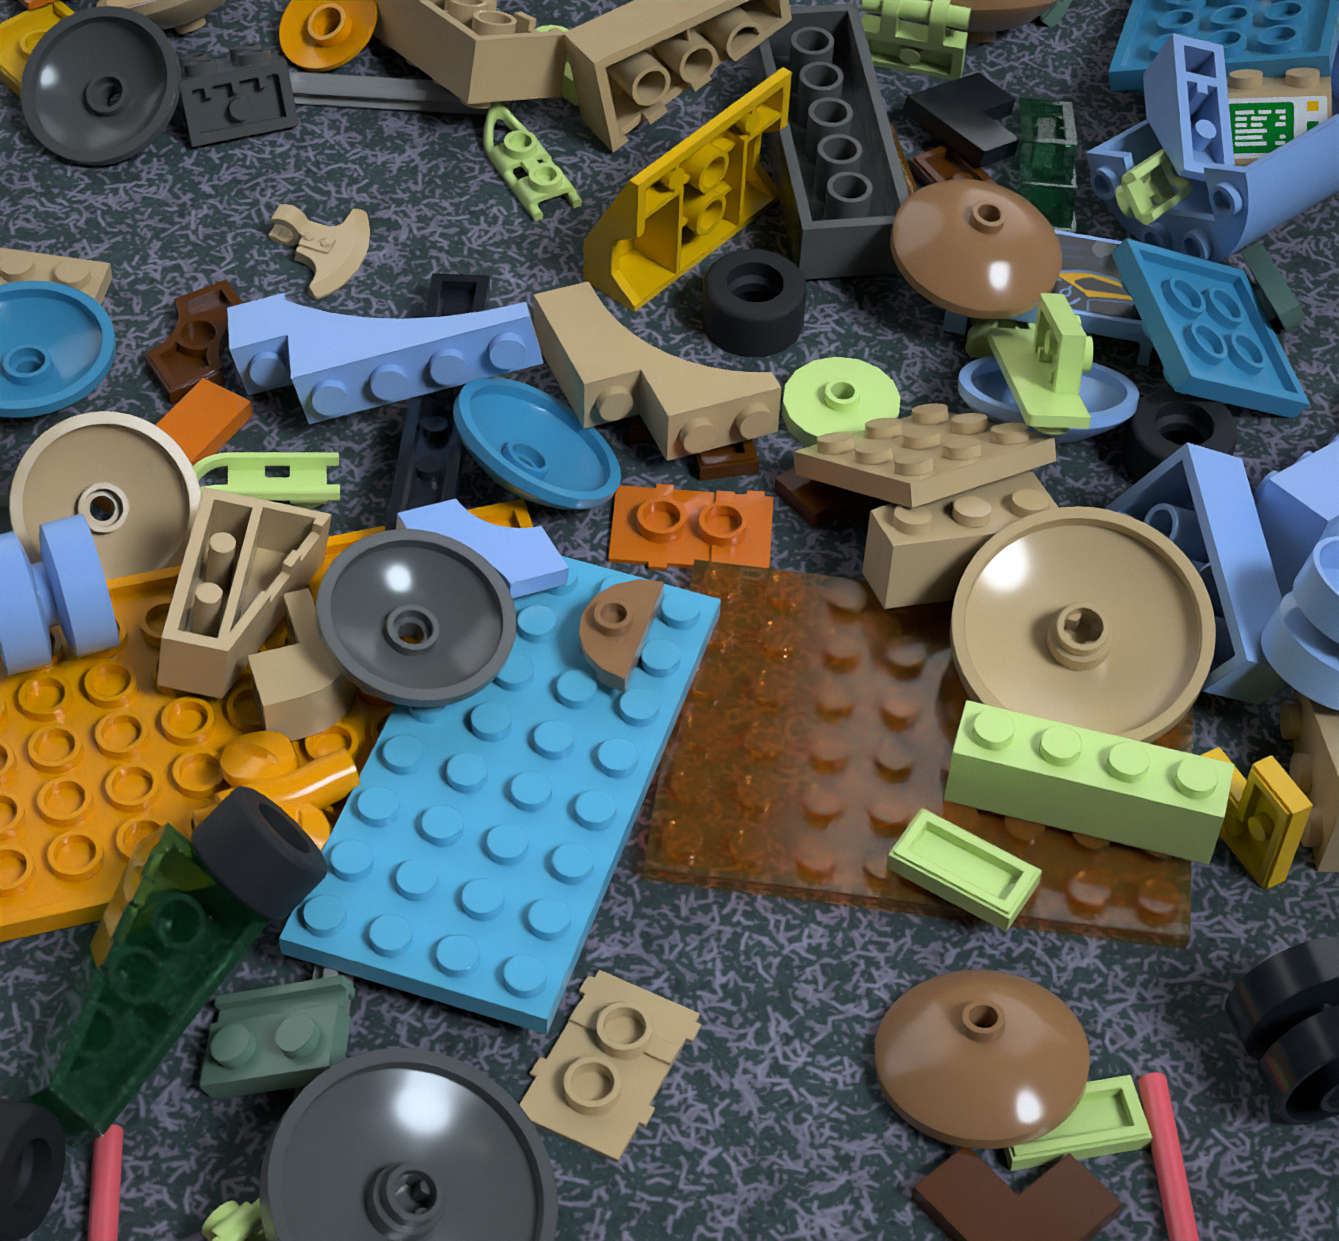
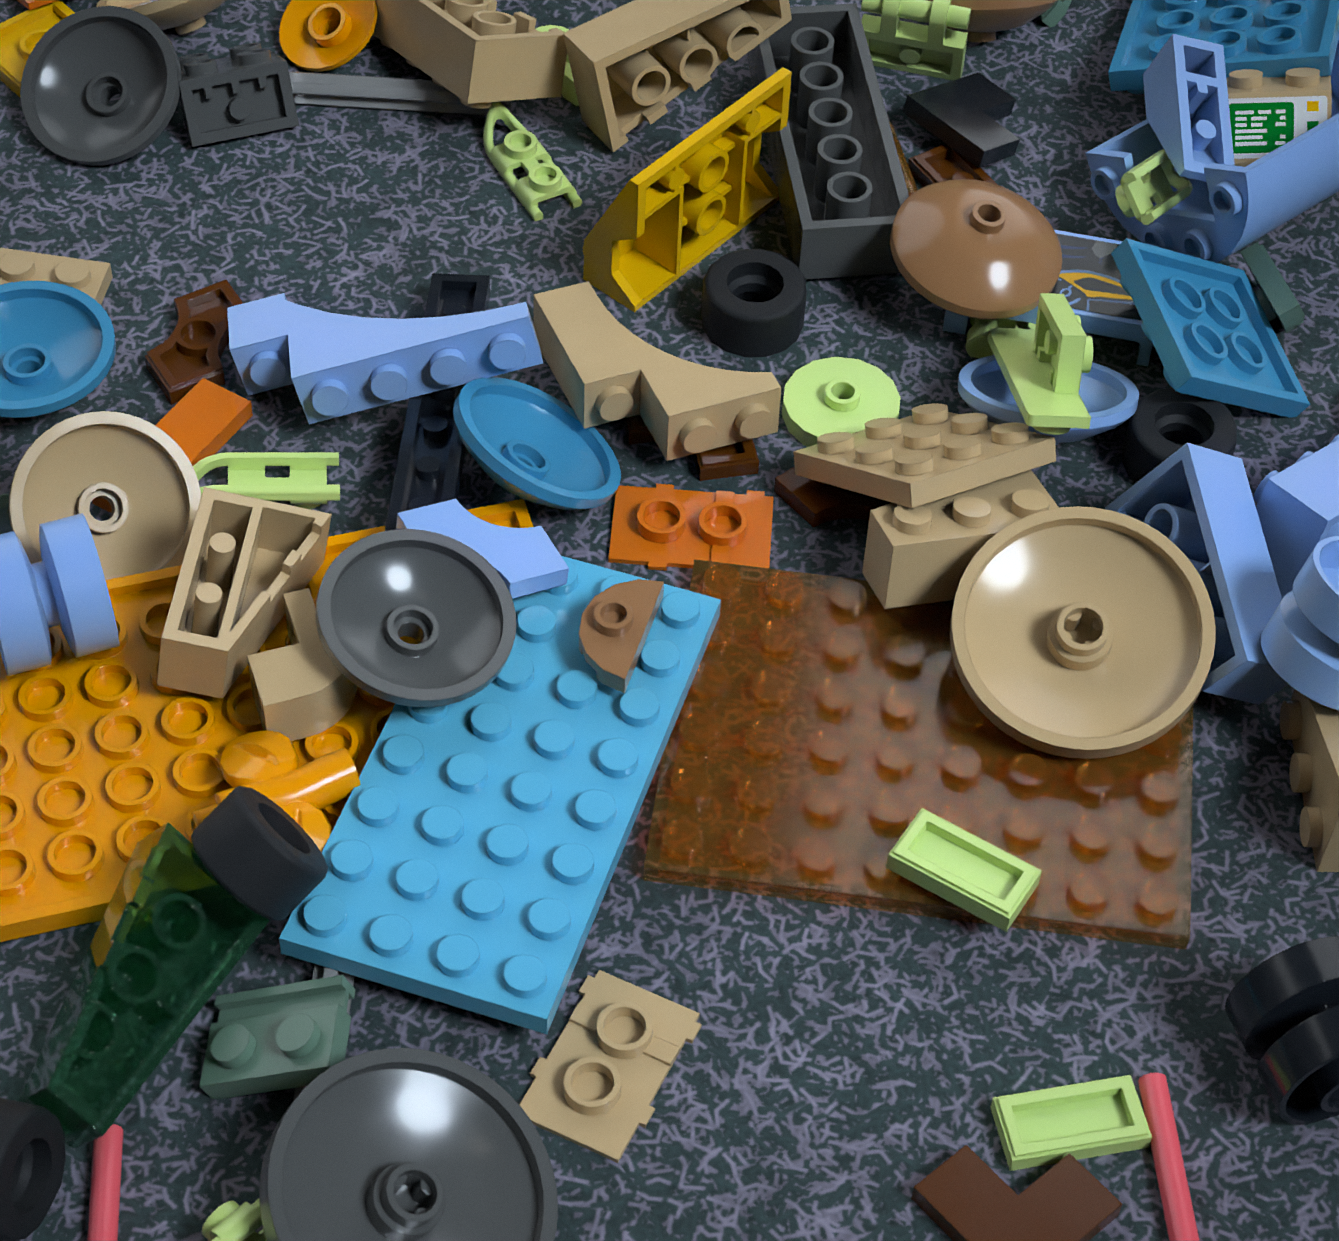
(329, 251): tan piece -> none
(977, 1082): medium nougat dish -> none
(1048, 159): clear green slope -> none
(1089, 782): yellowish green brick -> none
(1264, 819): yellow tile -> none

